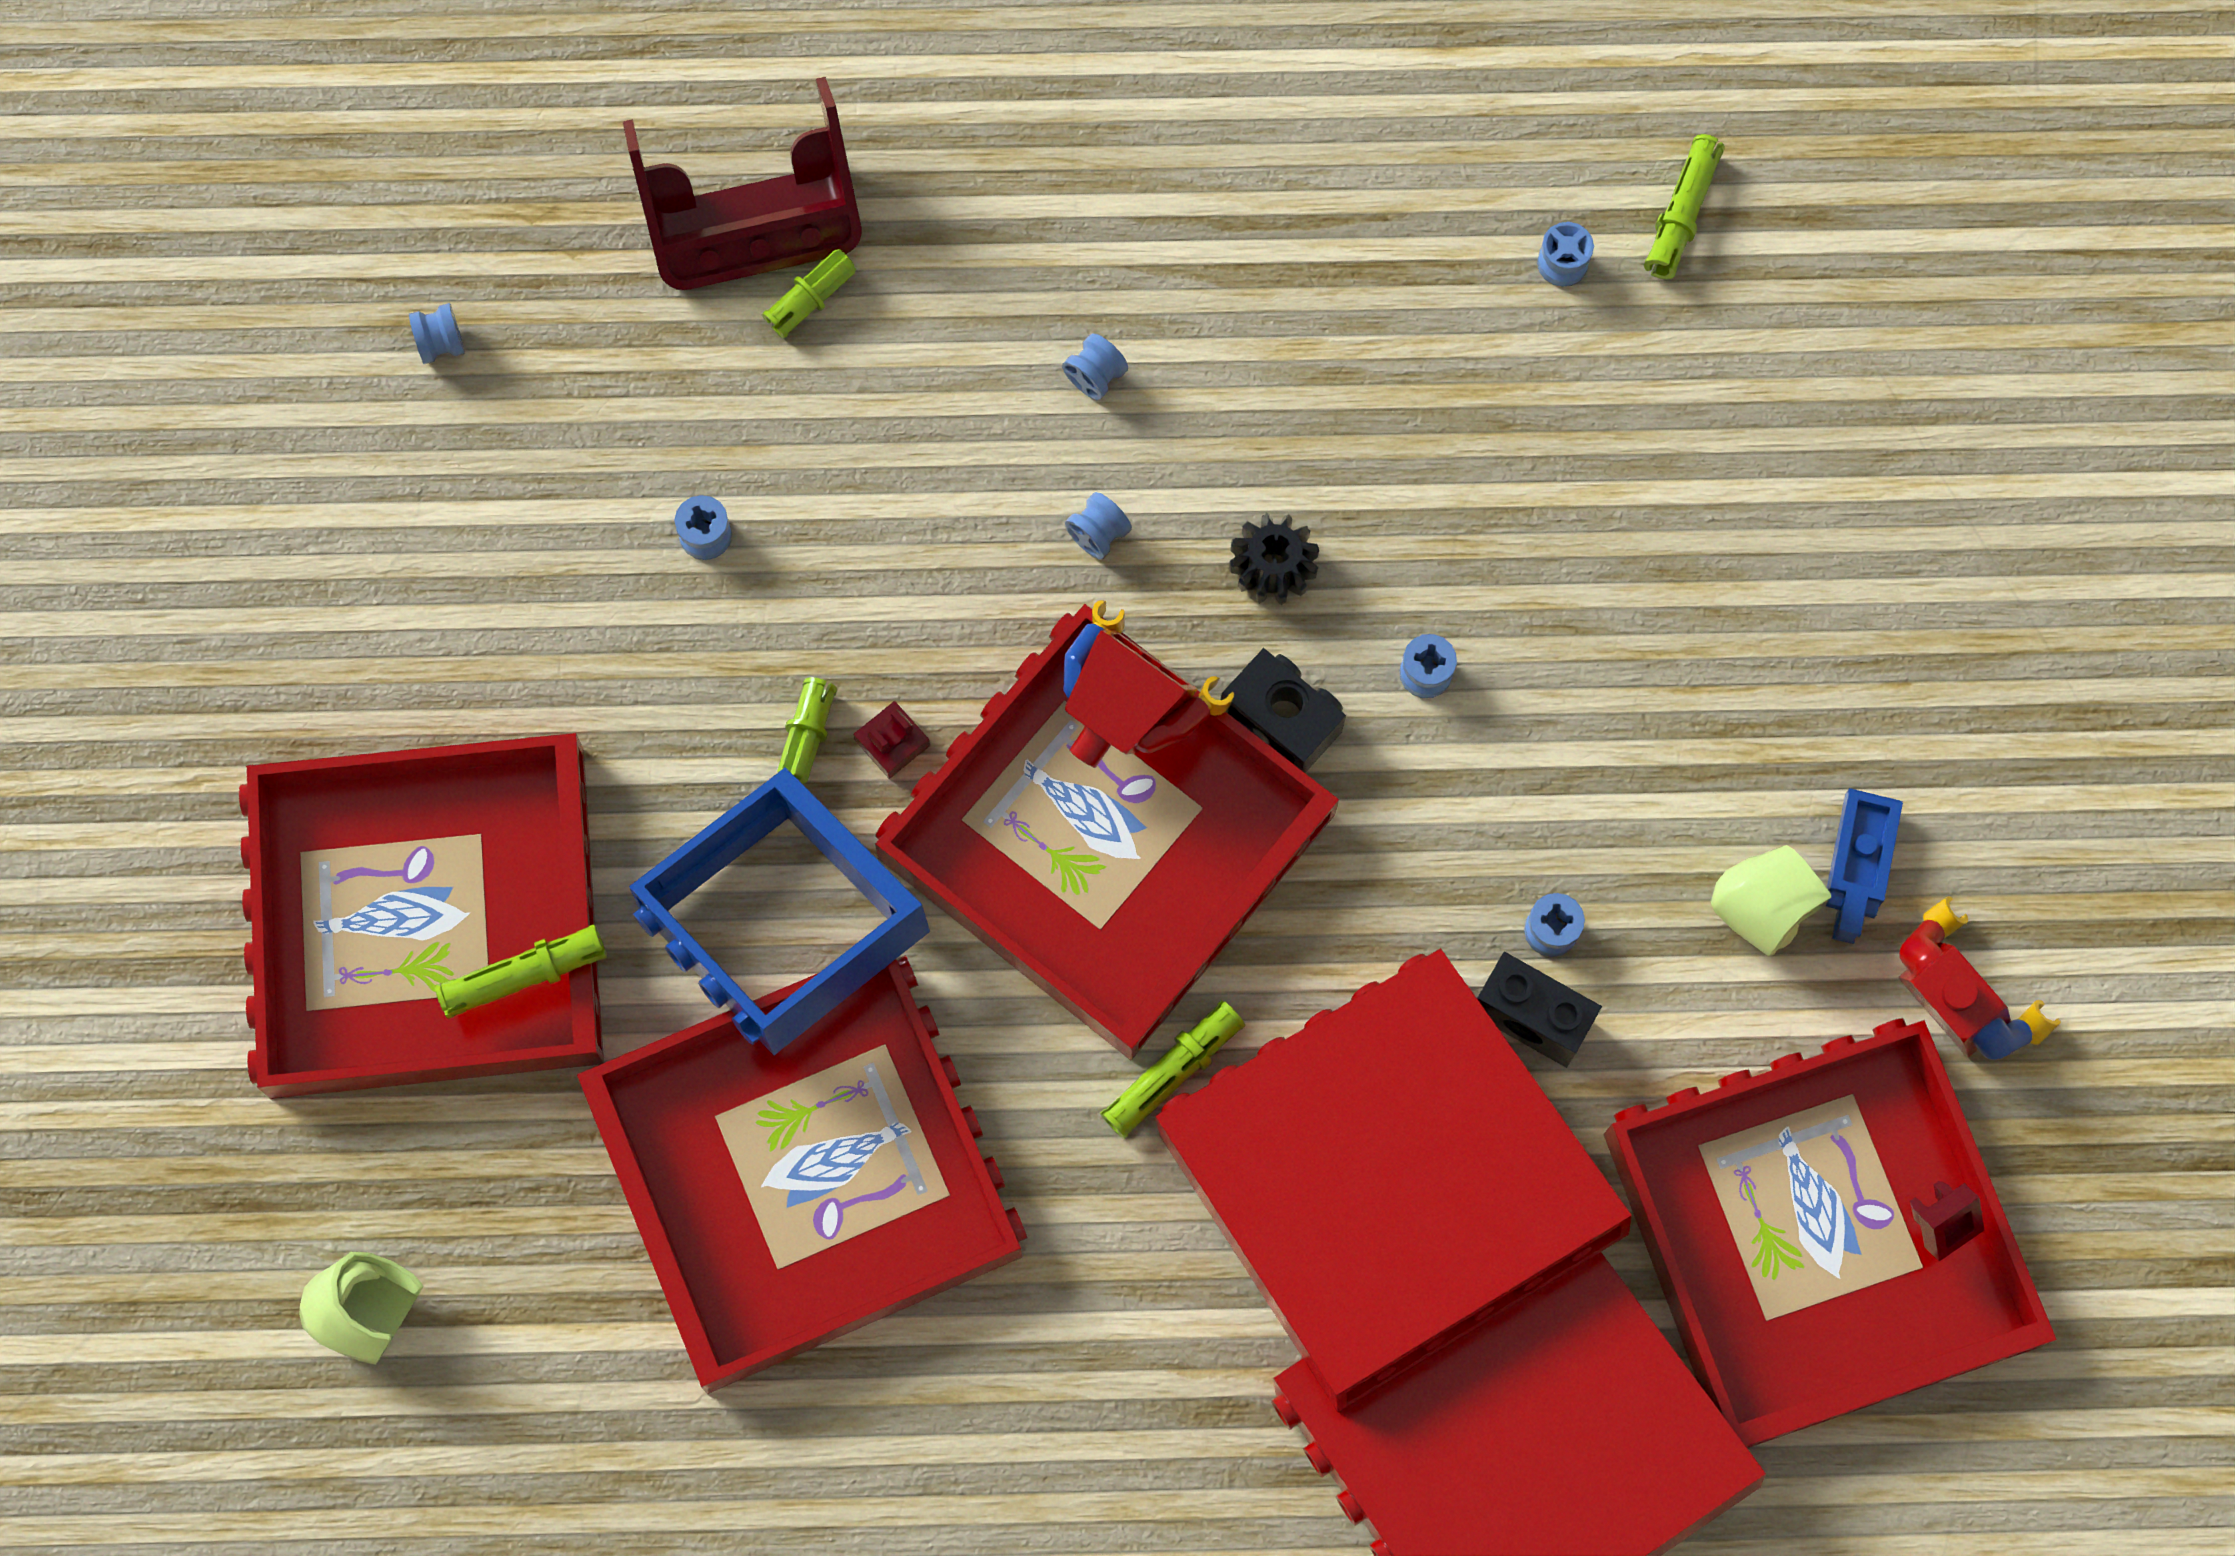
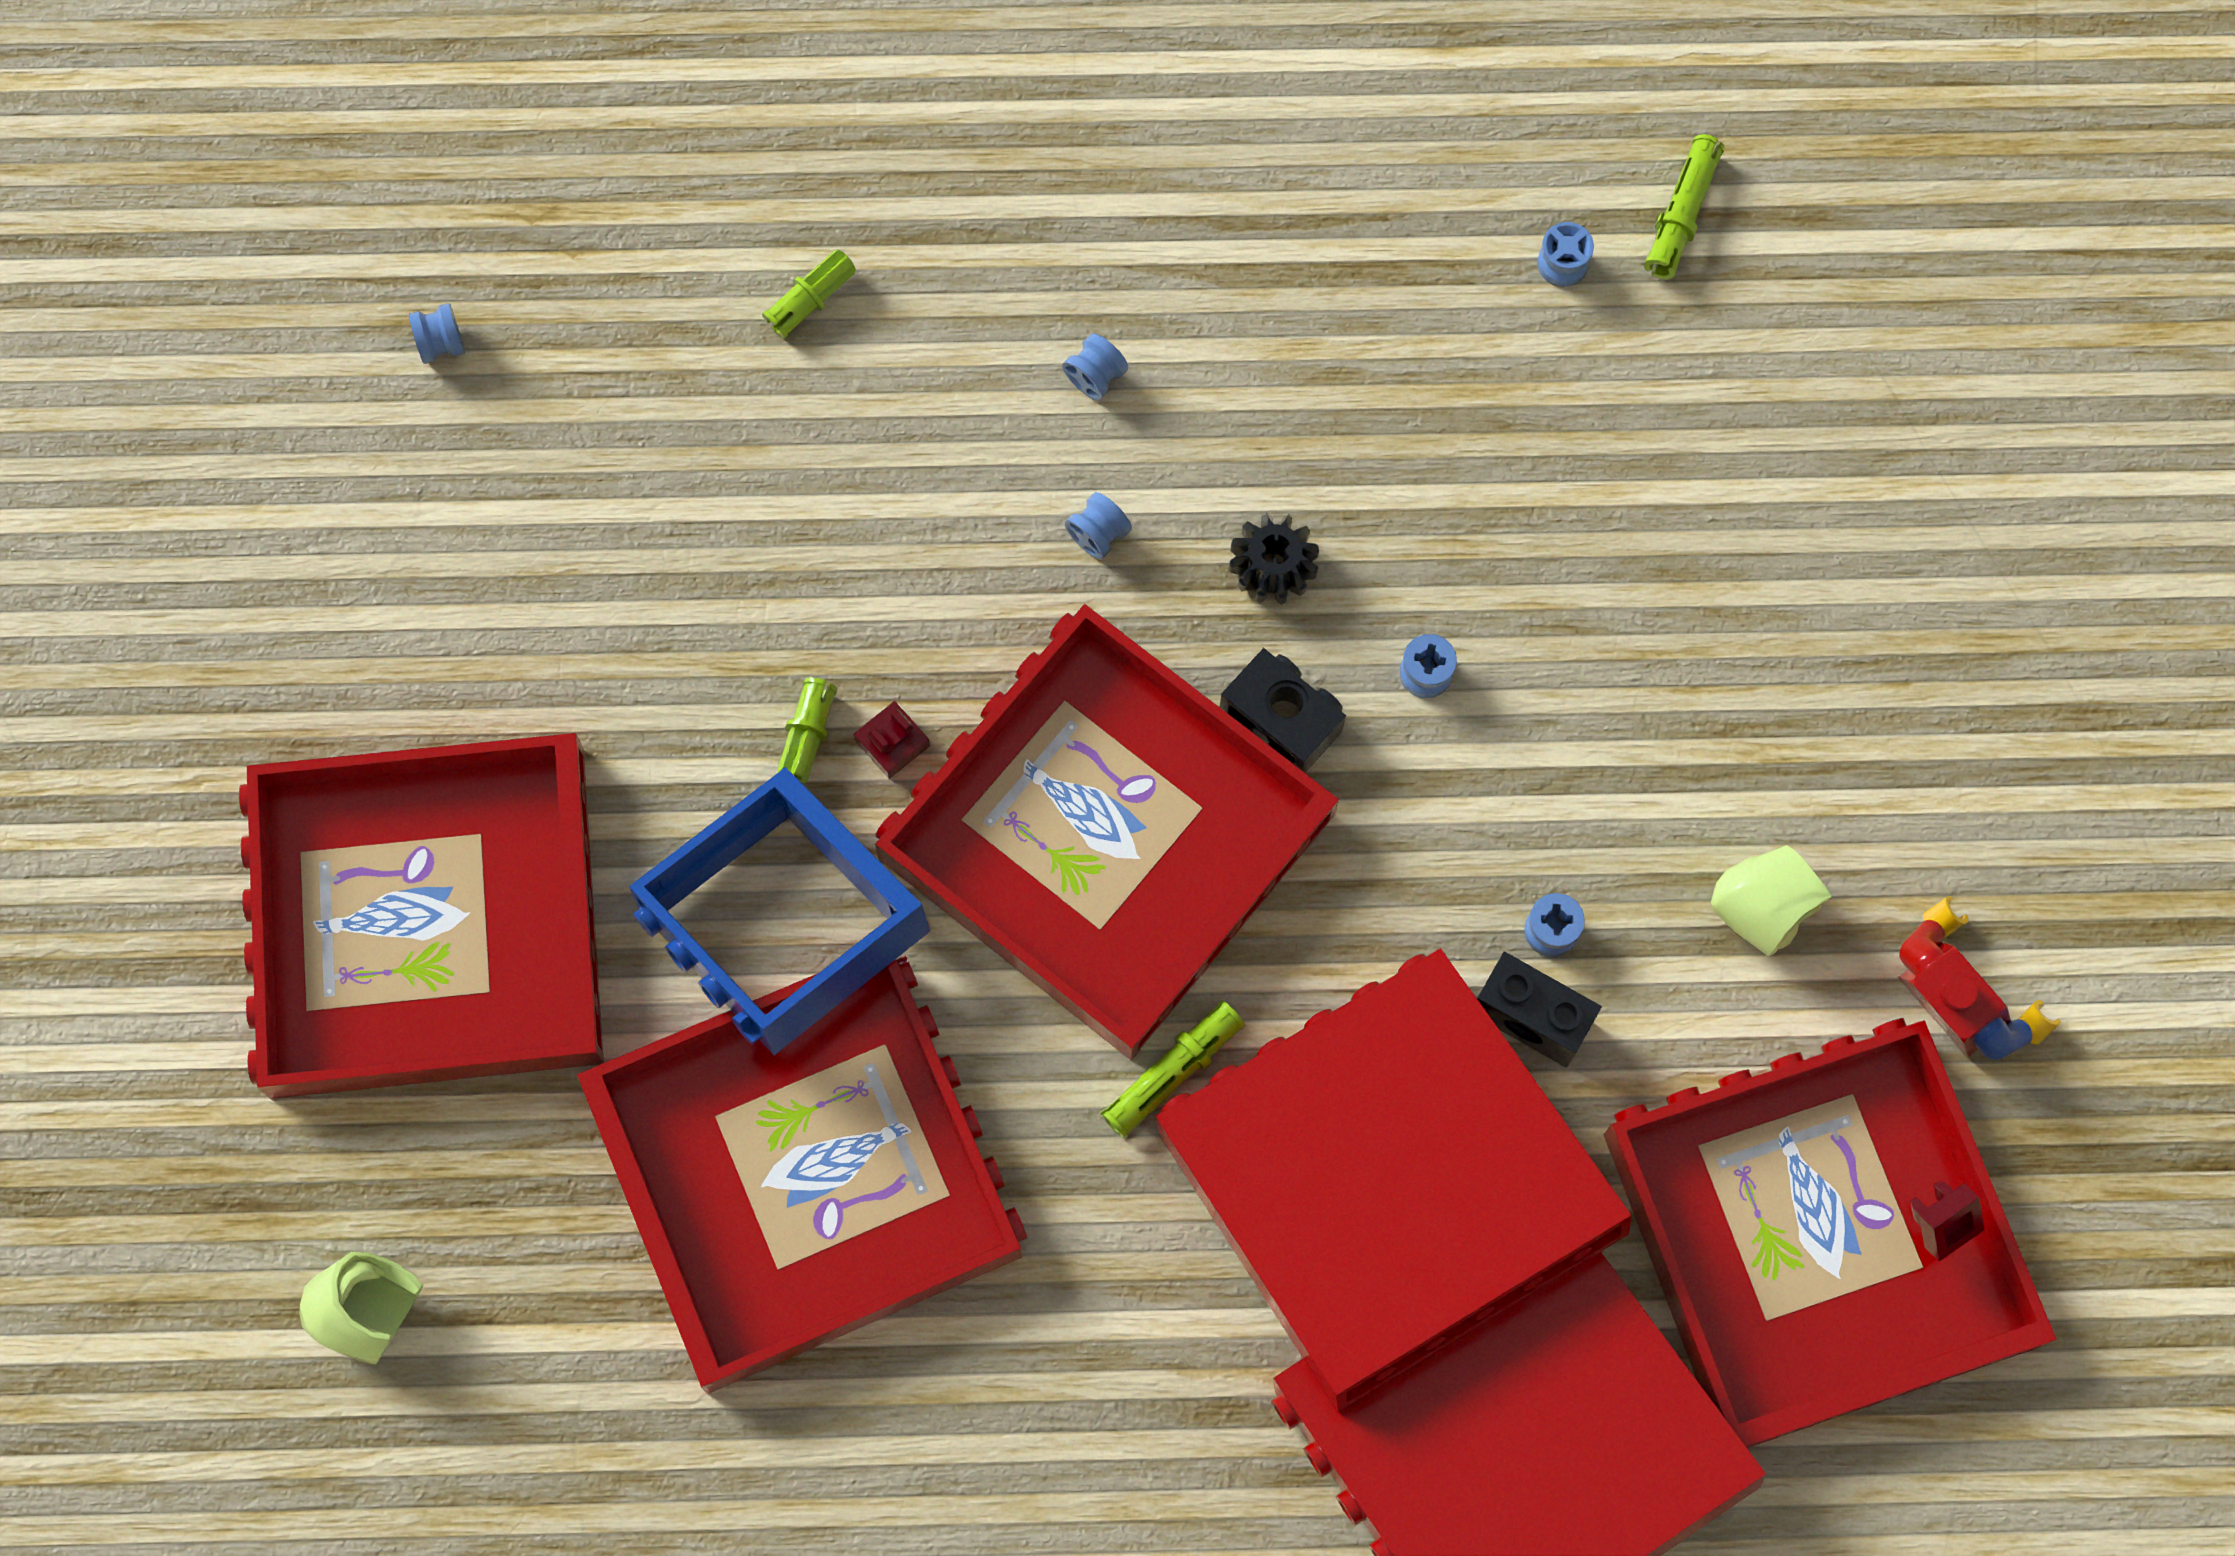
(531, 967): lime pin -> none
(707, 539): medium blue wheel -> none
(754, 224): dark red windscreen -> none
(1128, 694): red torso -> none
(1861, 860): blue hinge -> none

